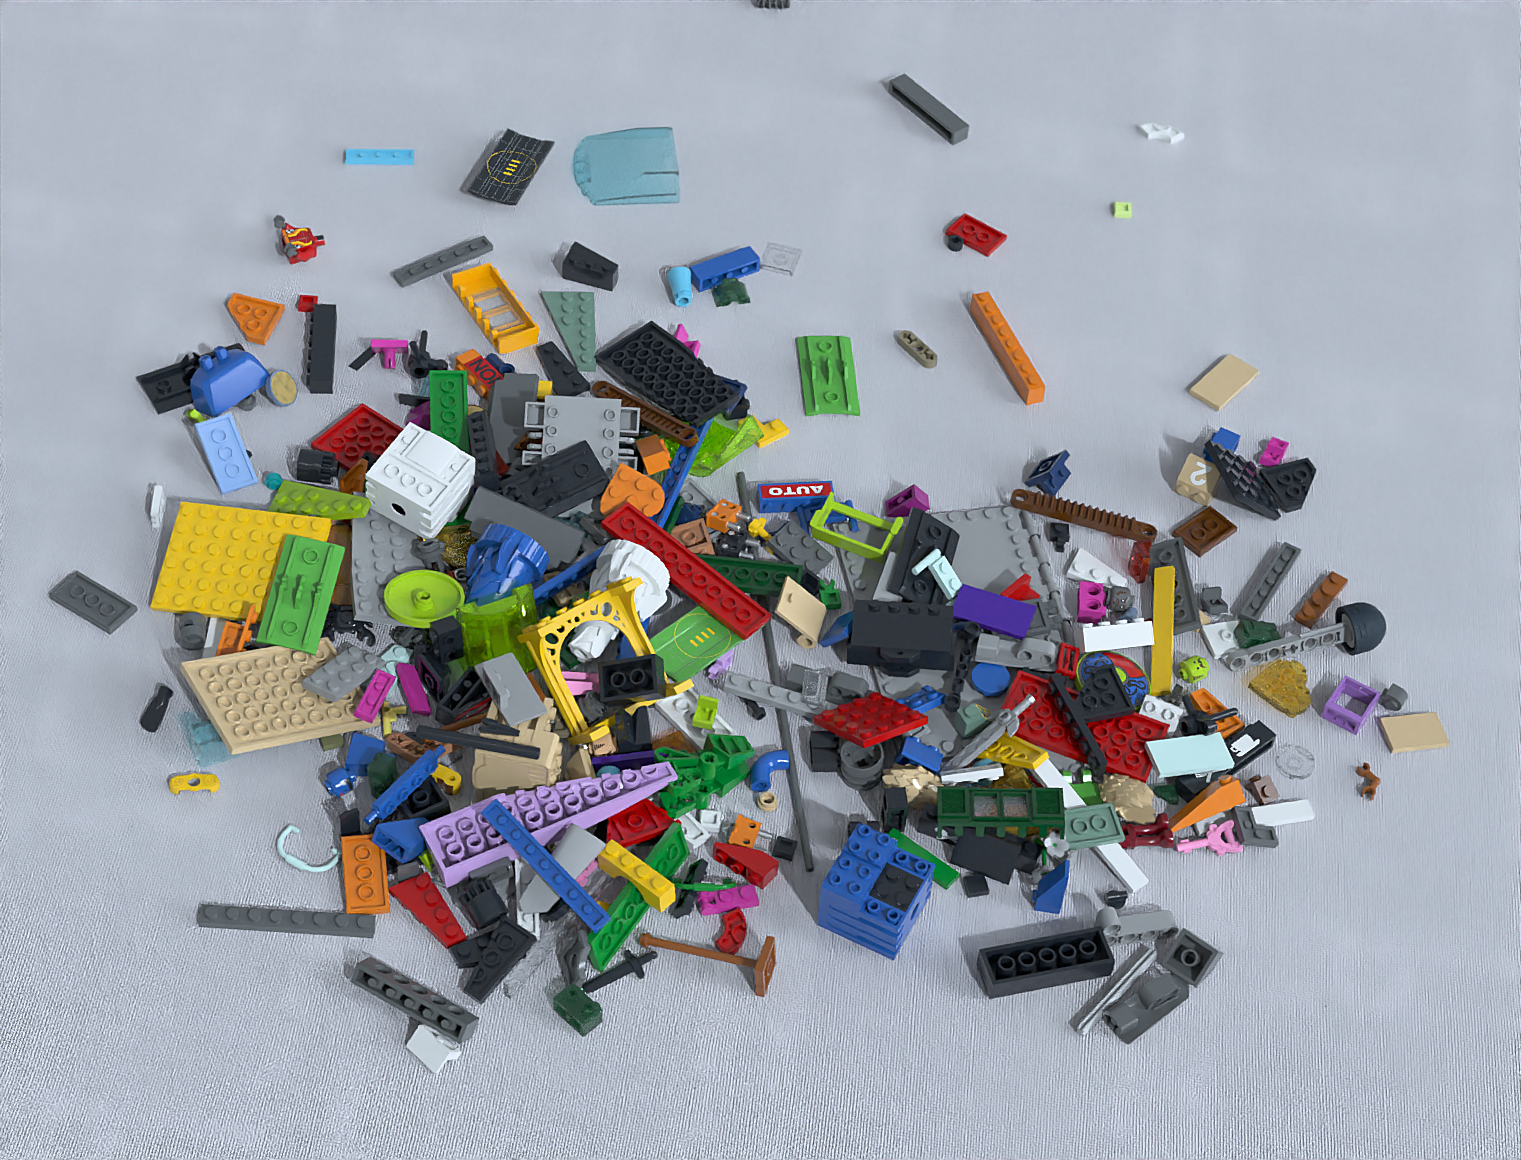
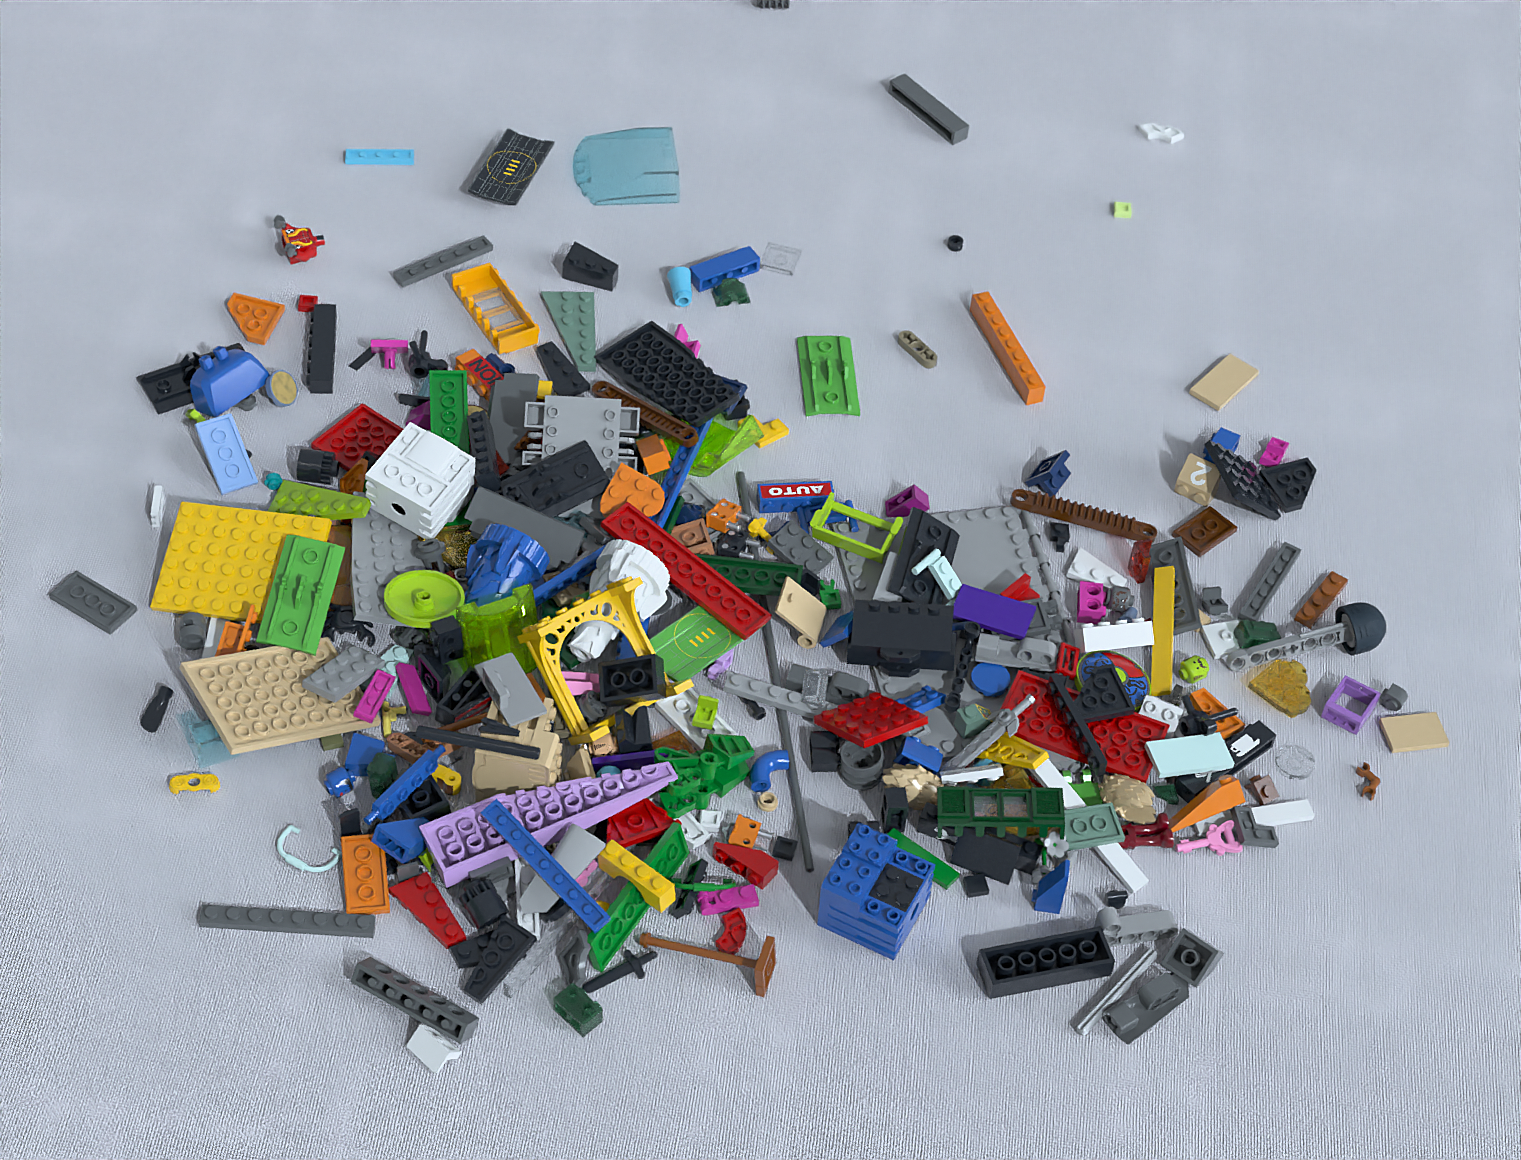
(977, 234): red tile -> none

